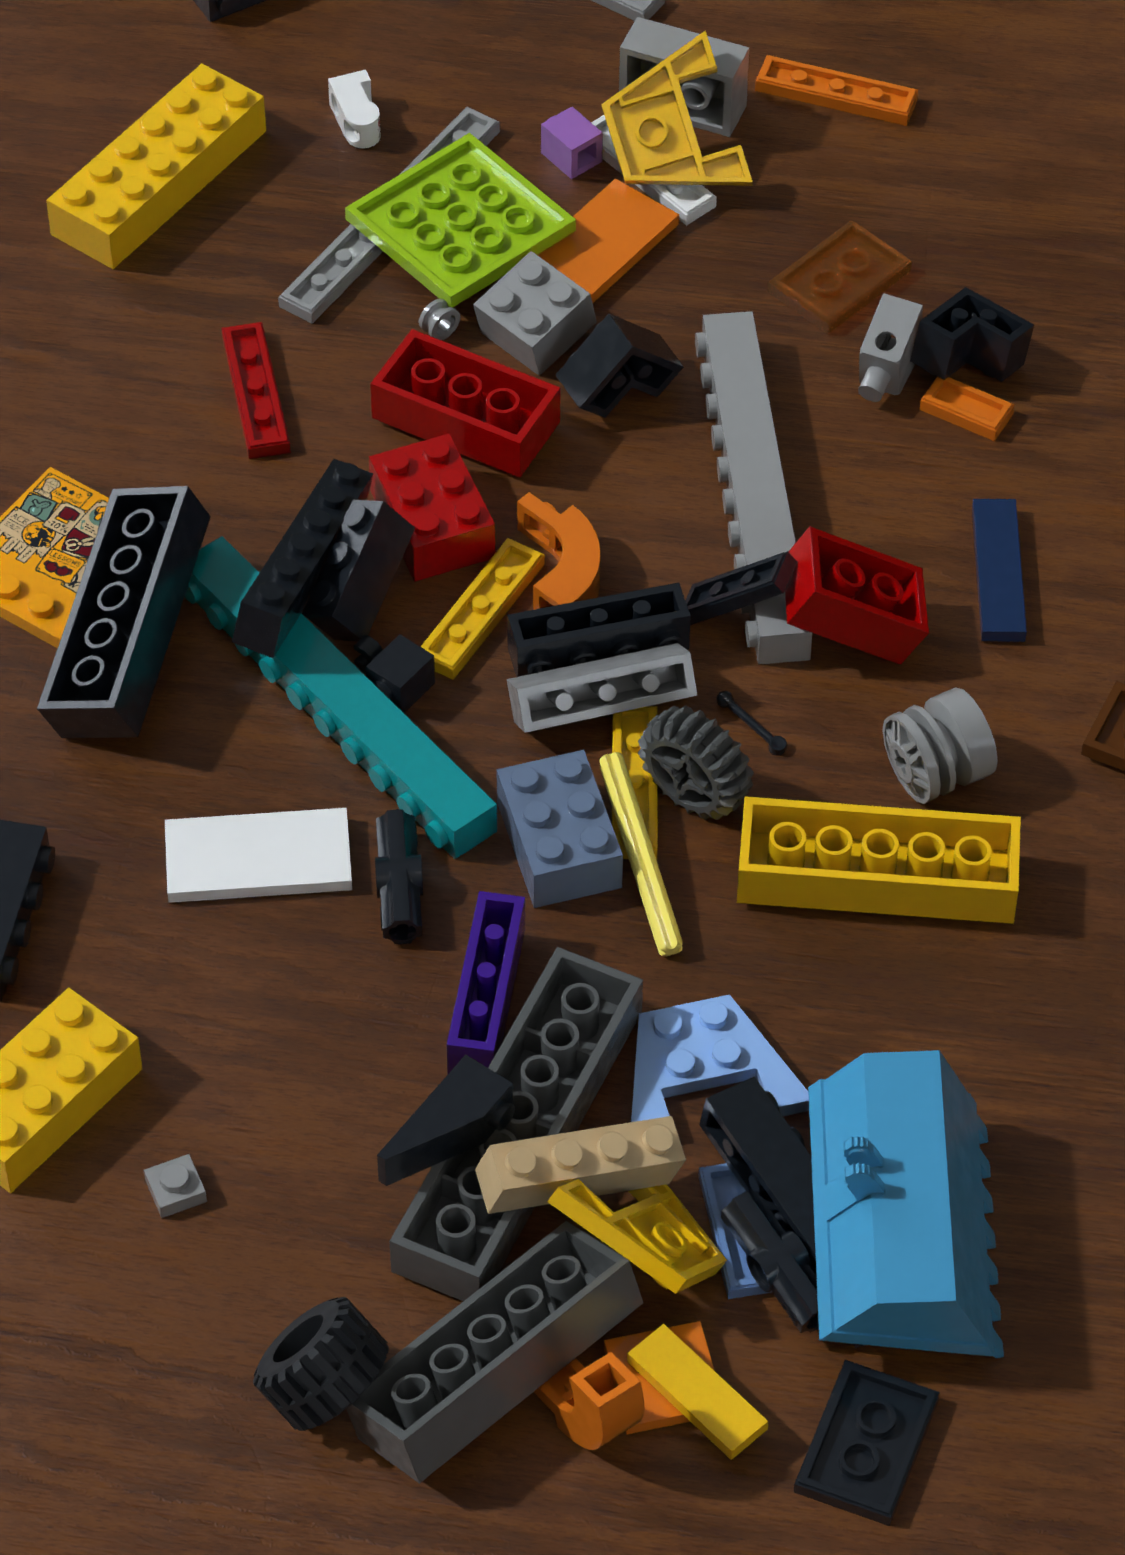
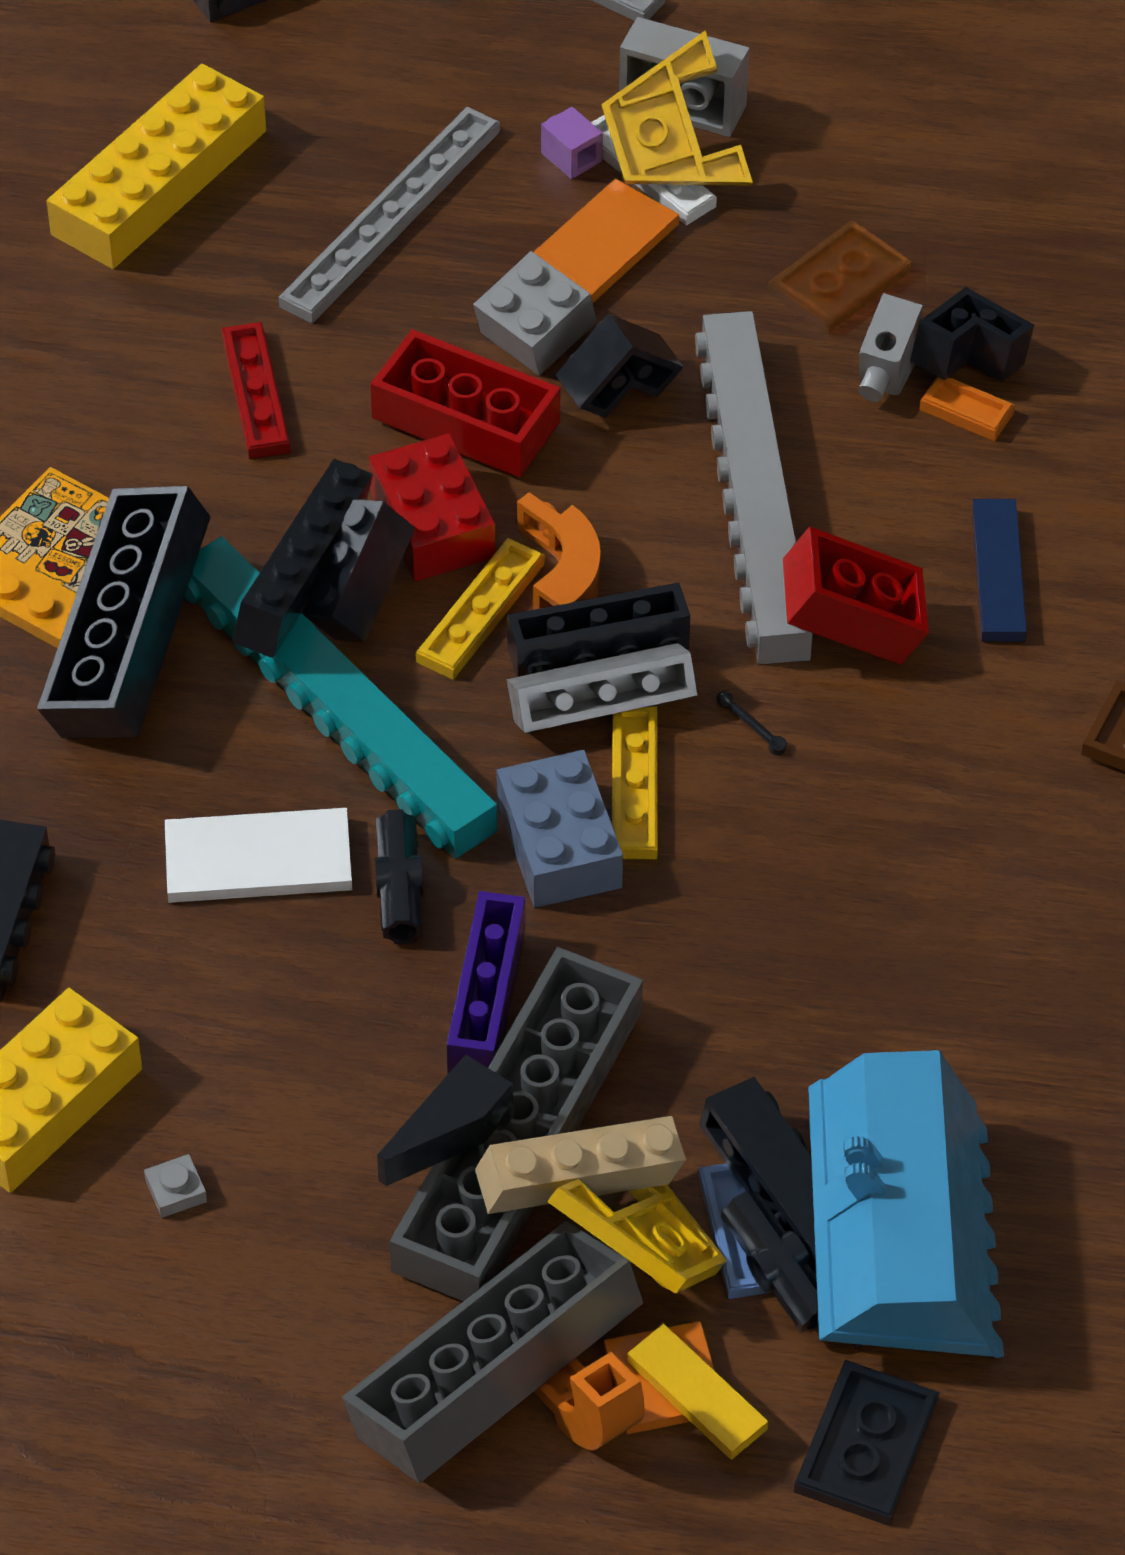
(321, 1363): black tyre -> none
(353, 108): white leg -> none
(399, 671): black brick -> none
(439, 319): light grey bush -> none
(460, 219): lime plate -> none
(641, 854): light yellow axle -> none
(695, 762): dark grey gear -> none
(702, 1049): light blue wing -> none
(740, 587): black tile -> none
(836, 90): orange tile -> none
(879, 860): yellow brick -> none
(940, 745): light grey wheel -> none

